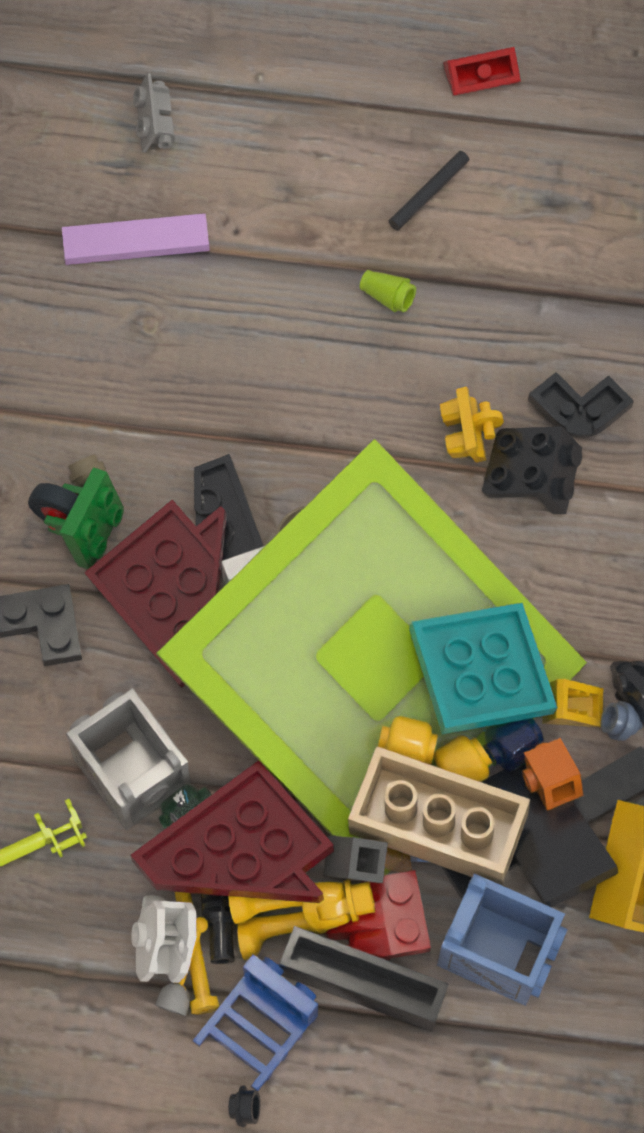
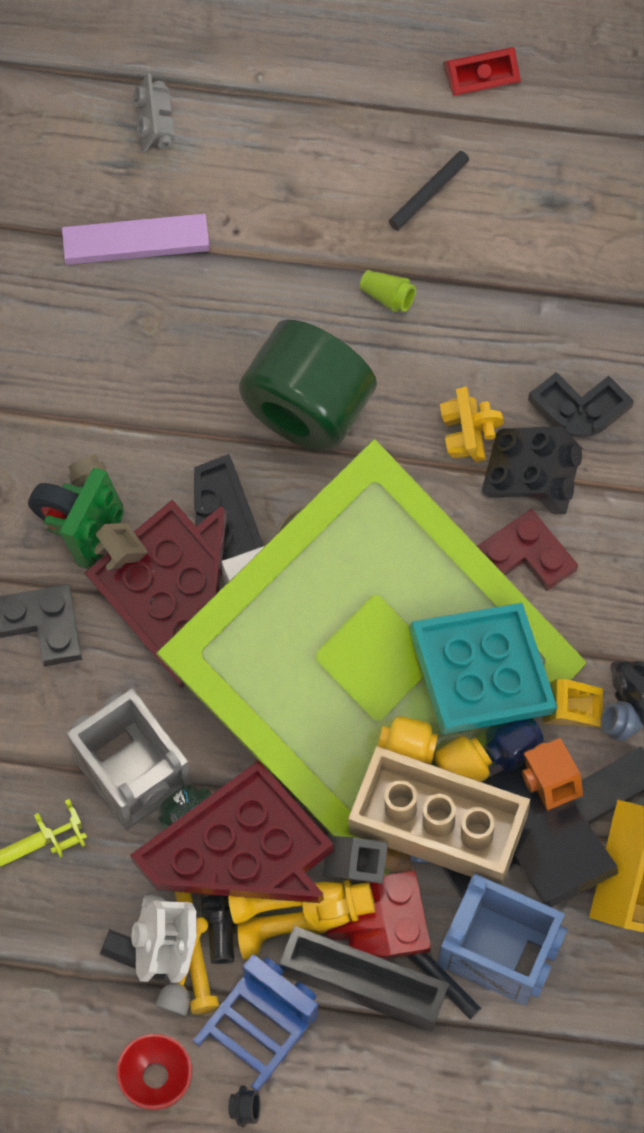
(120, 949): none -> black bar
(121, 545): none -> dark tan tile
(149, 1051): none -> red piece
(307, 385): none -> dark green piece
(454, 991): none -> black bar
(531, 543): none -> dark red plate

